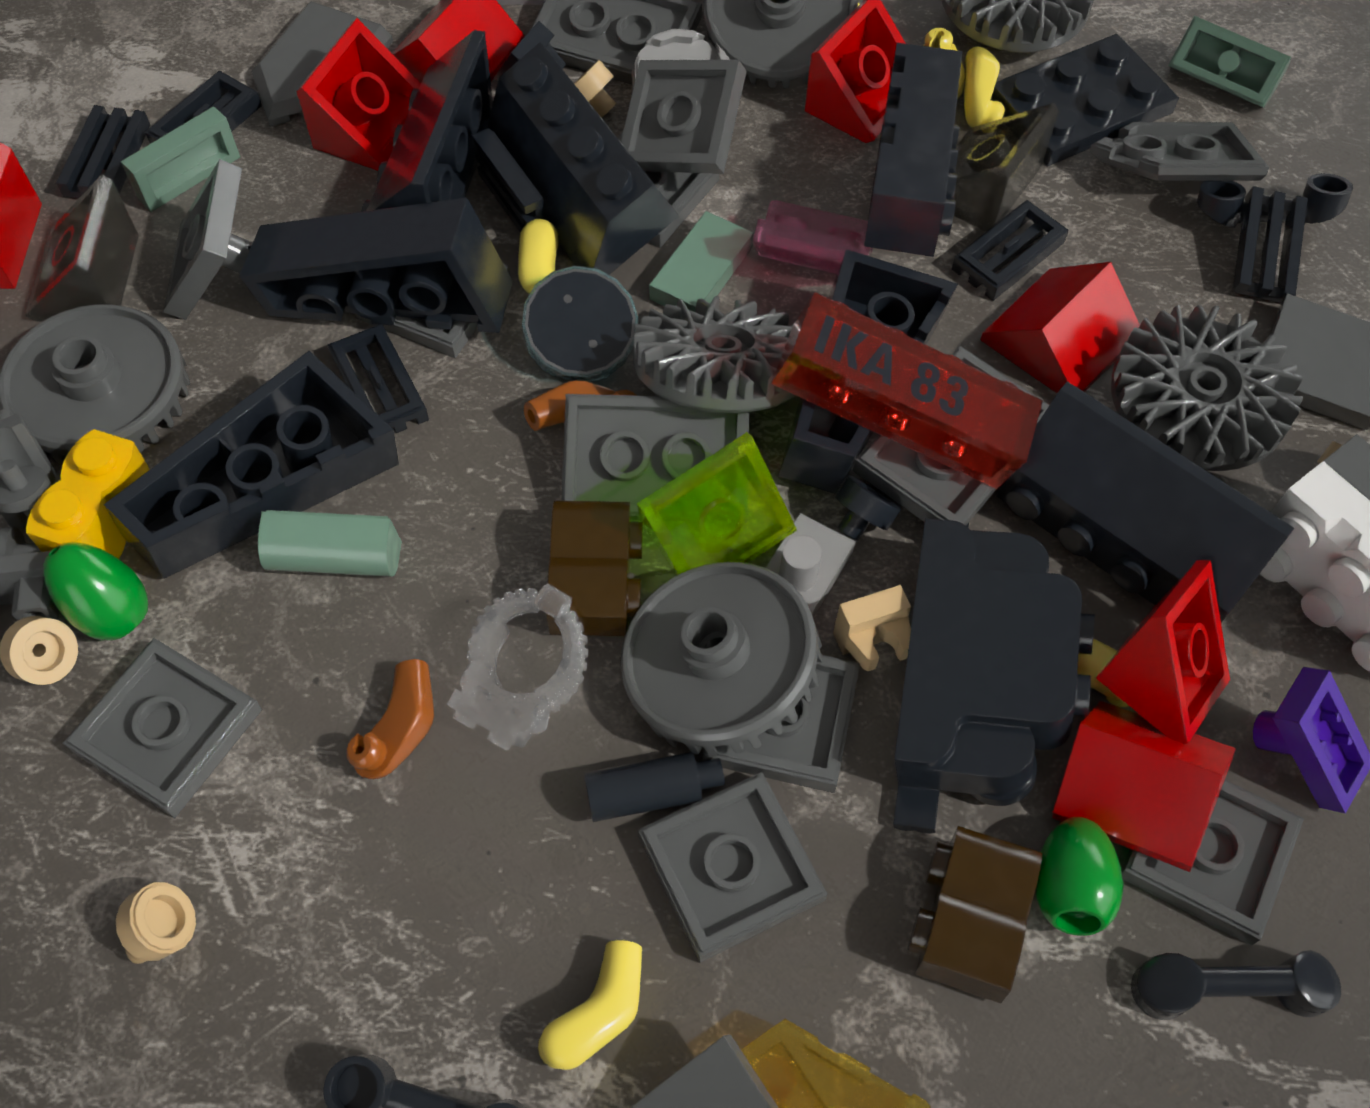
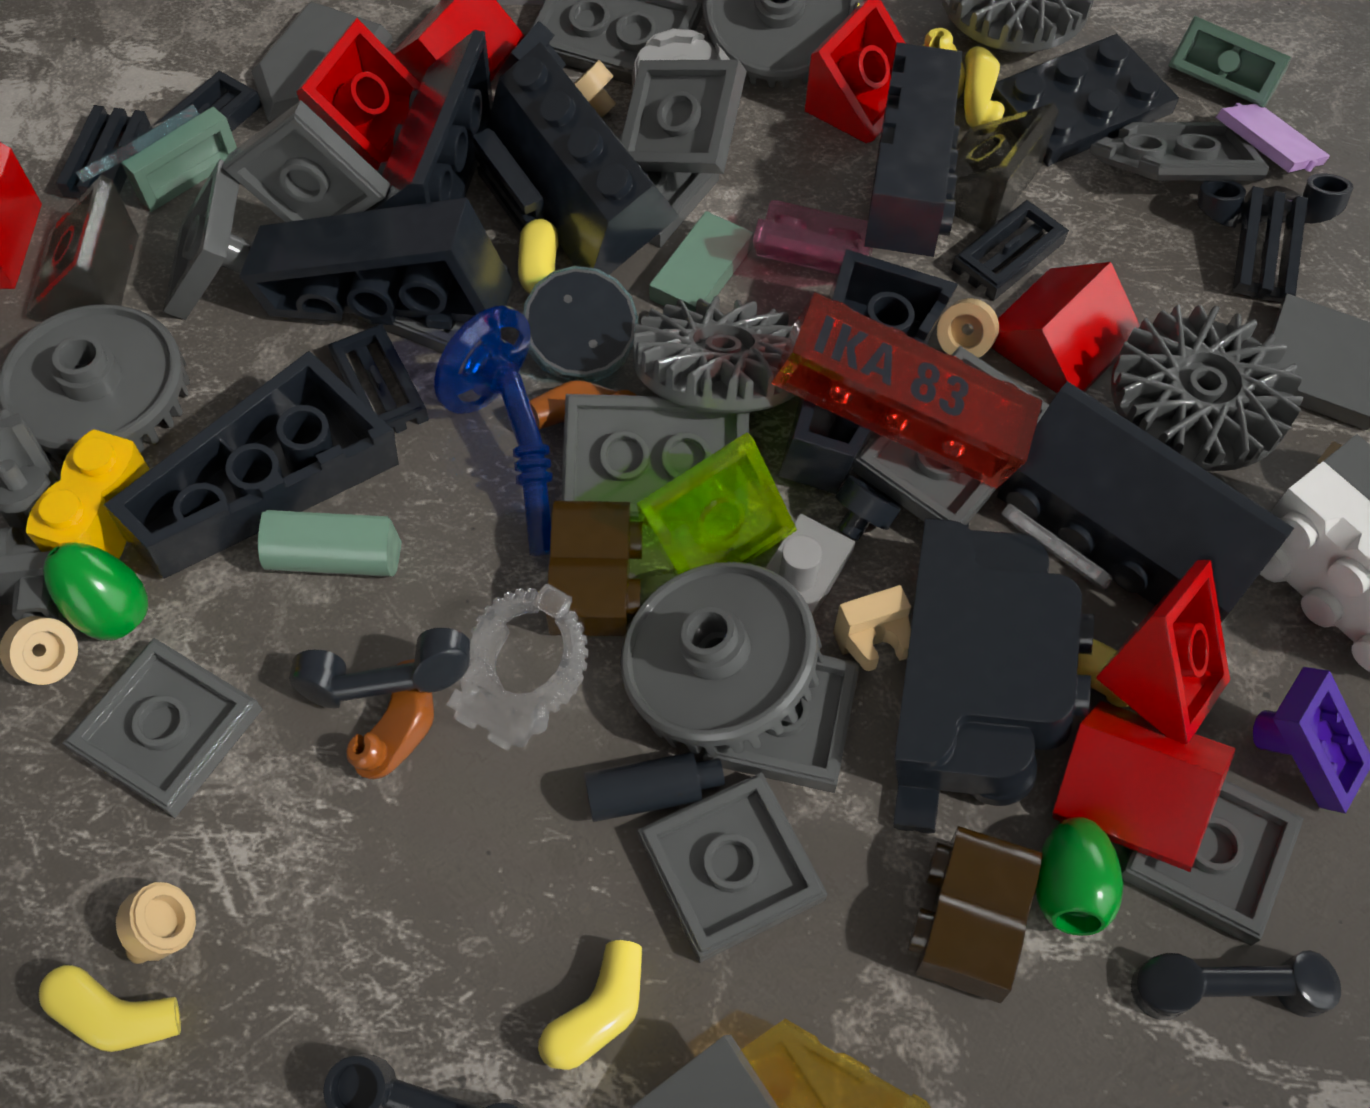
(101, 1018): none -> light yellow arm
(137, 143): none -> clear light blue piece
(305, 169): none -> dark grey tile
(439, 663): none -> black bar
(494, 372): none -> clear blue dish
(954, 327): none -> tan tile
(1058, 547): none -> clear window
(1273, 137): none -> lavender piece

